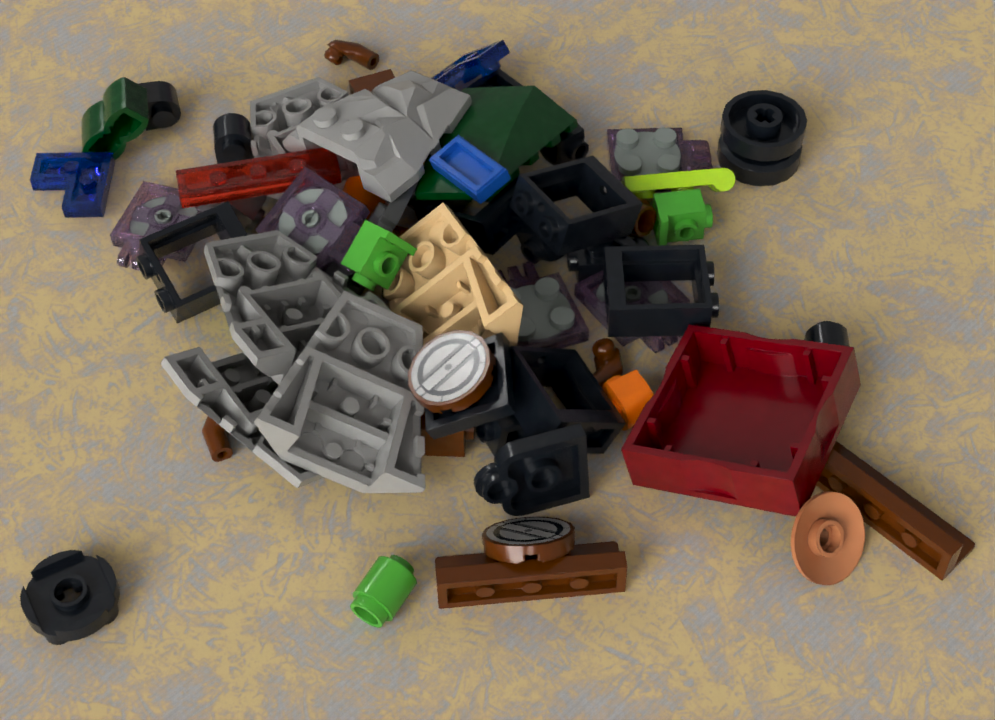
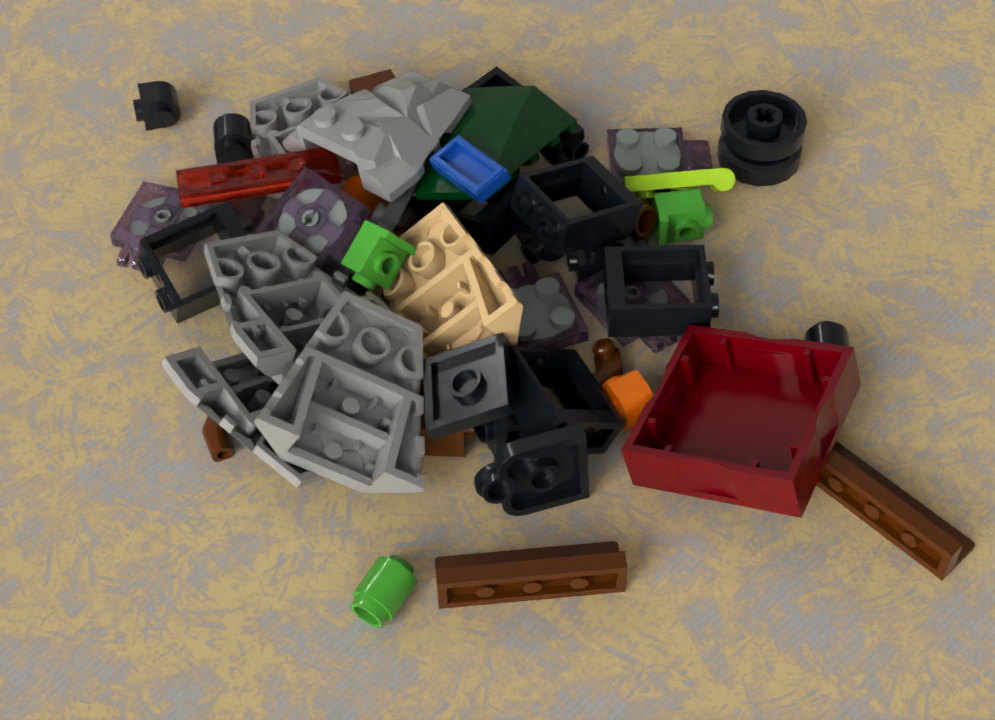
(74, 619): black plate -> none
(83, 177): clear blue plate -> none
(116, 118): dark green brick -> none
(353, 51): reddish brown arm -> none
(451, 371): tile -> none
(472, 64): clear blue plate -> none
(517, 537): tile -> none
(827, 538): nougat dish -> none

